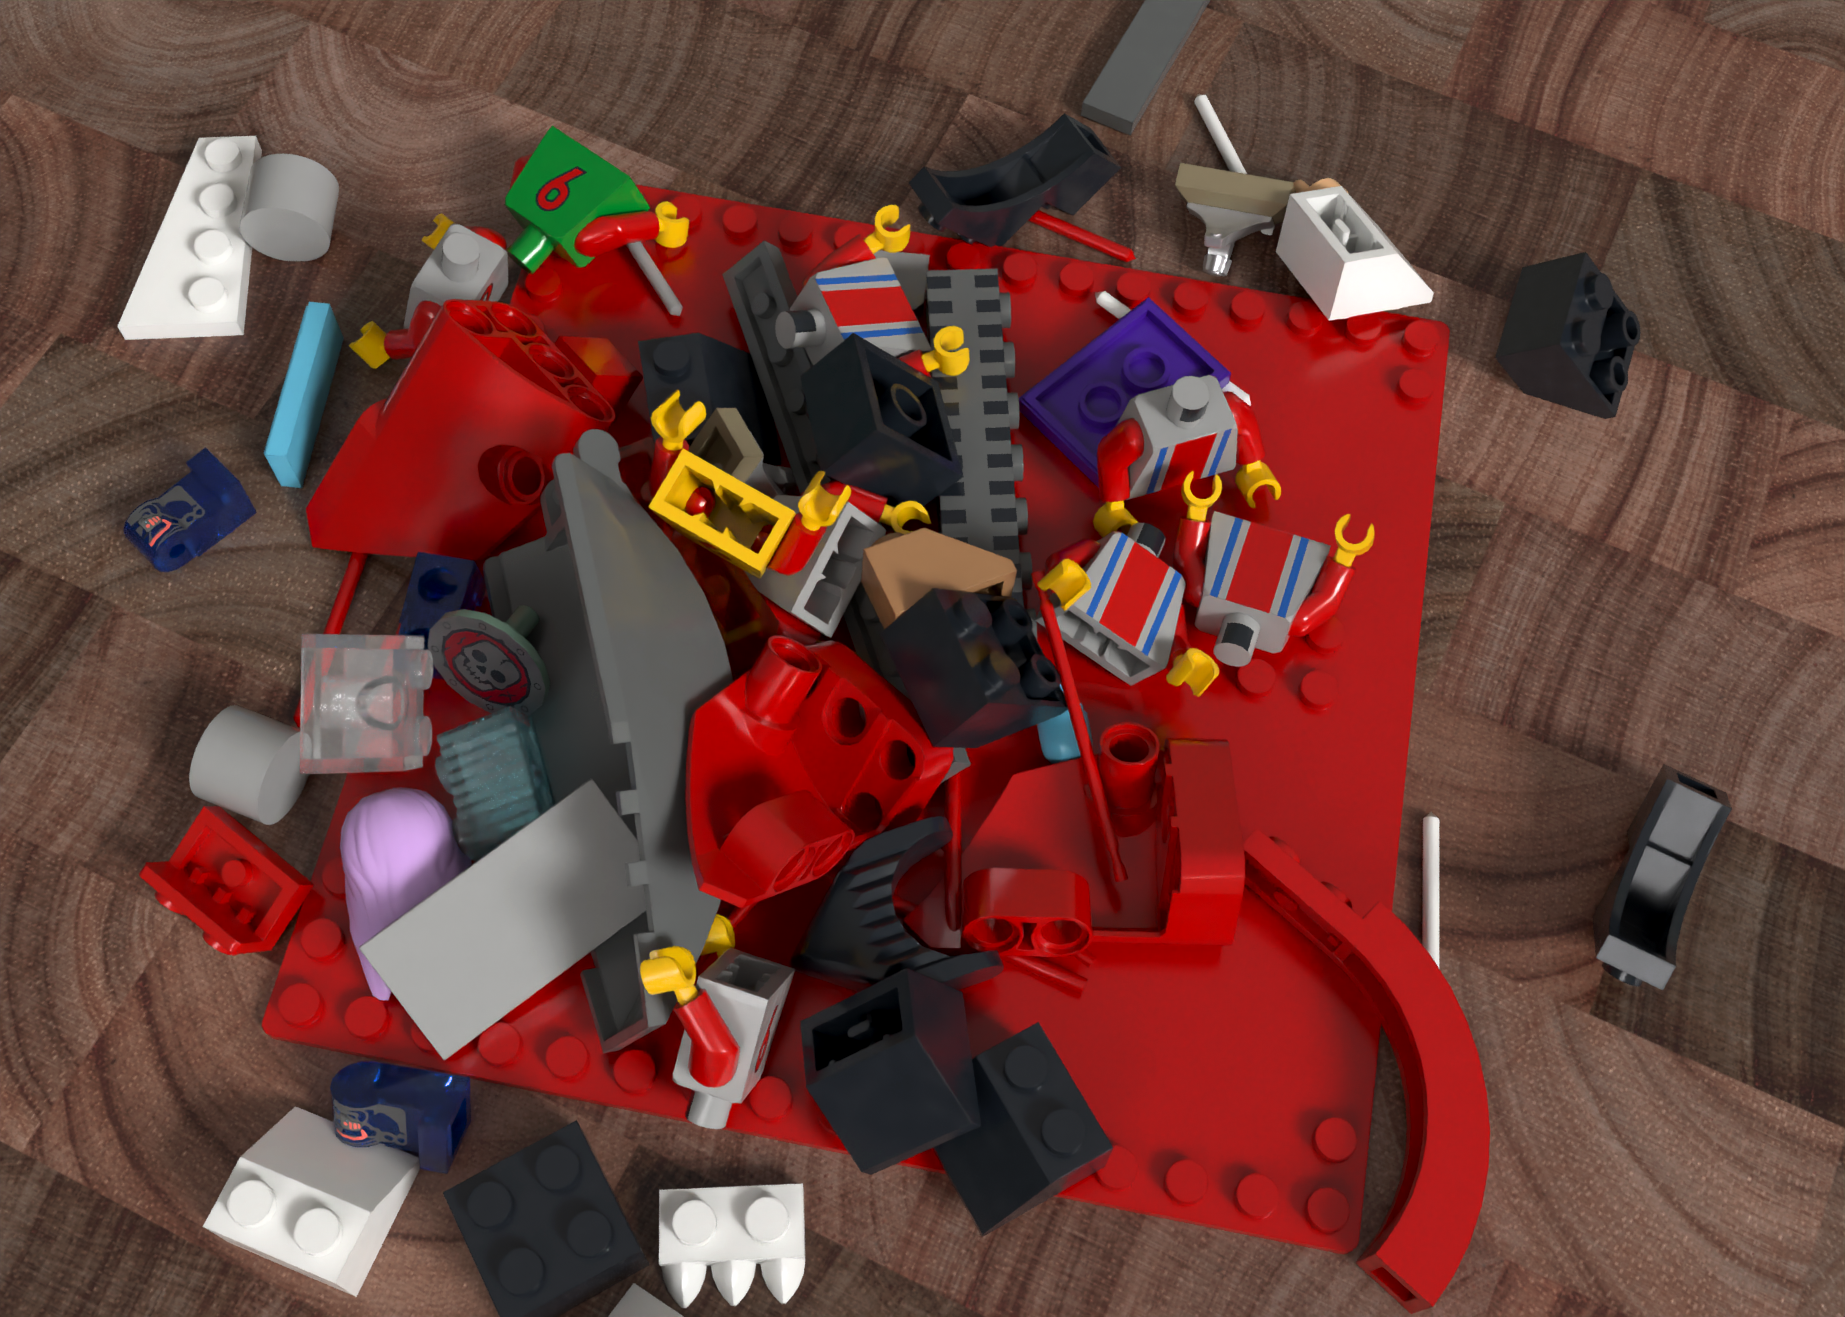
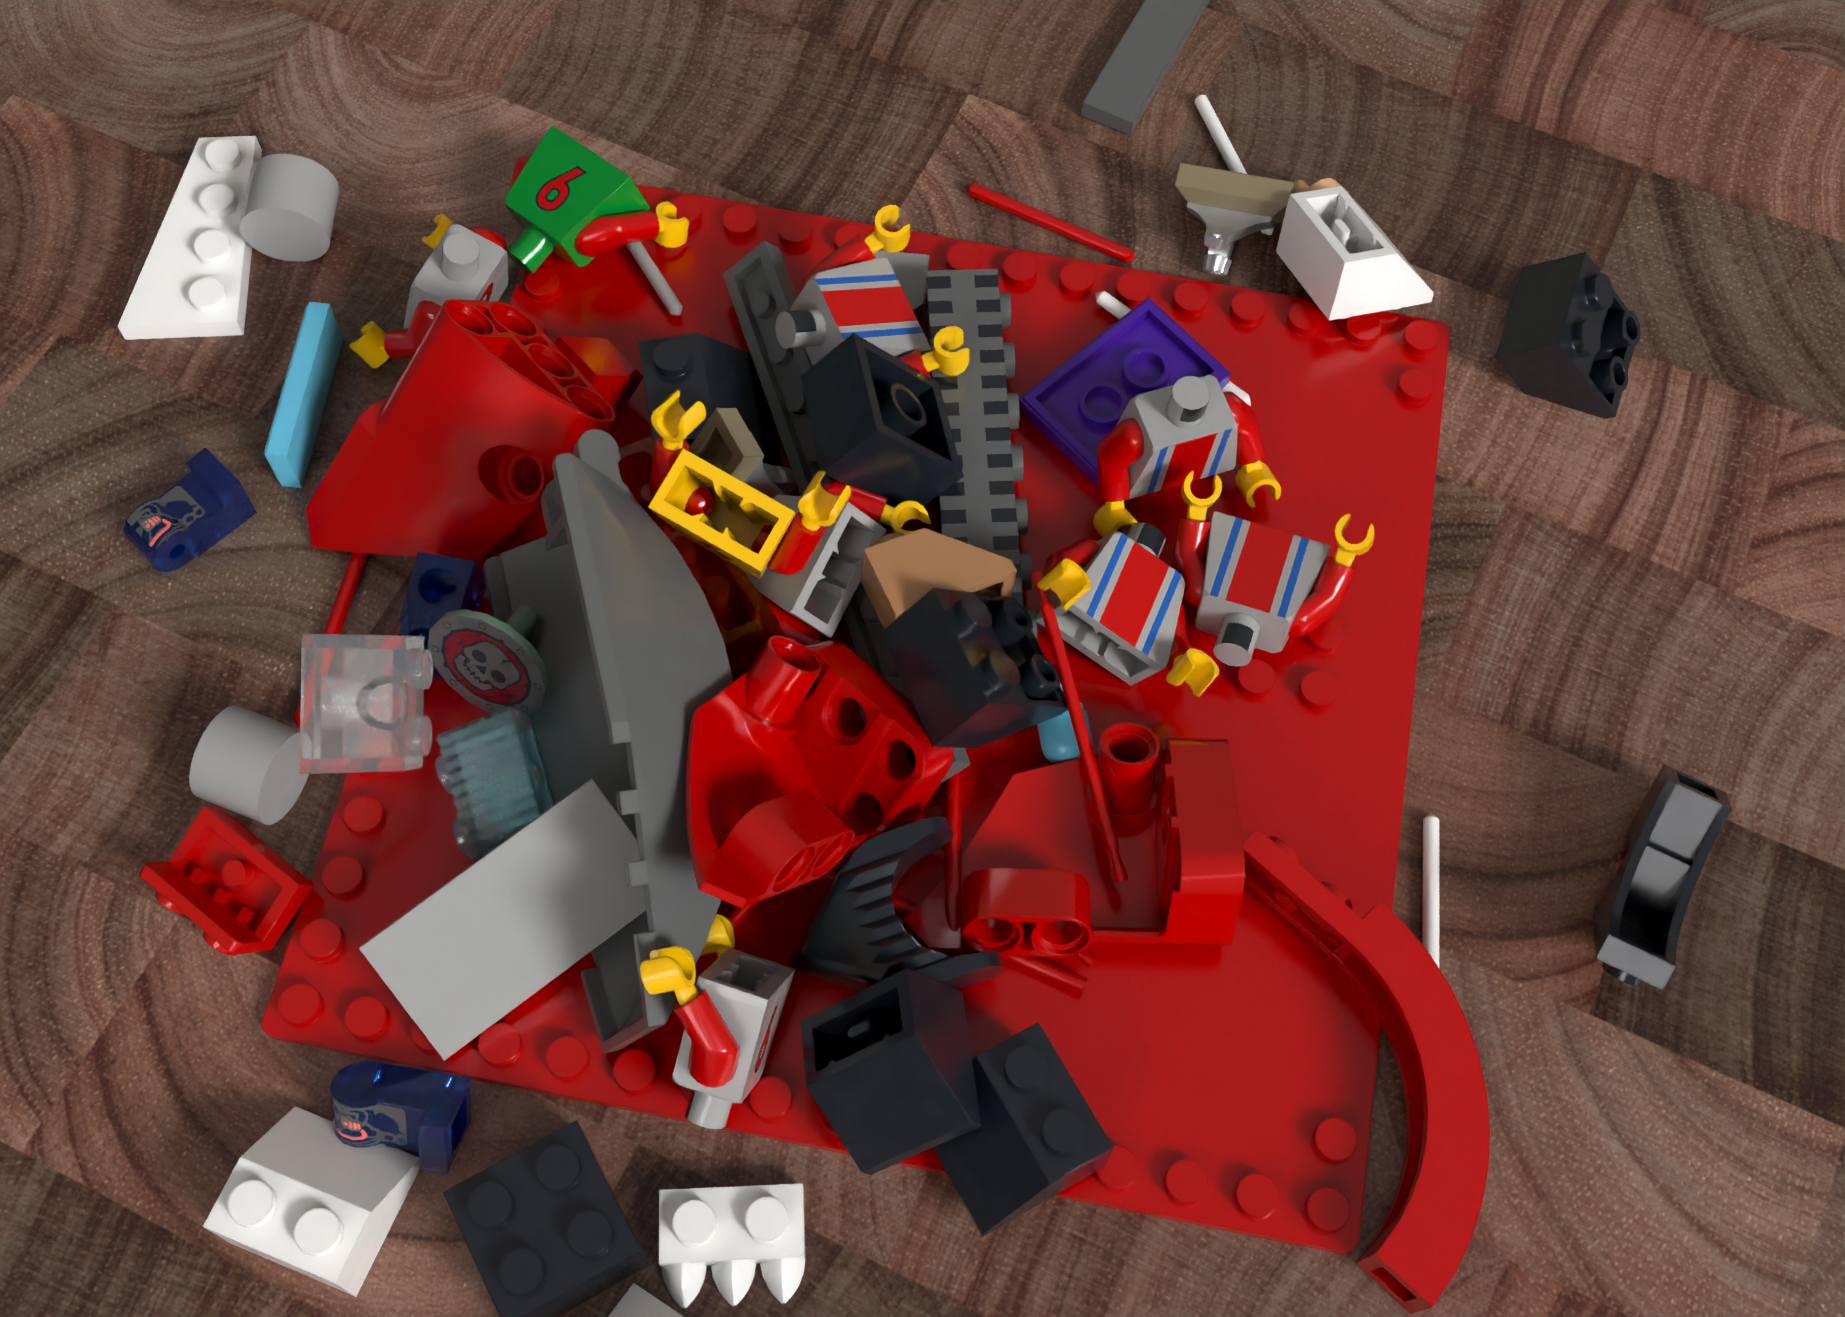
(393, 856): lavender hair -> none
(996, 199): black arch -> none

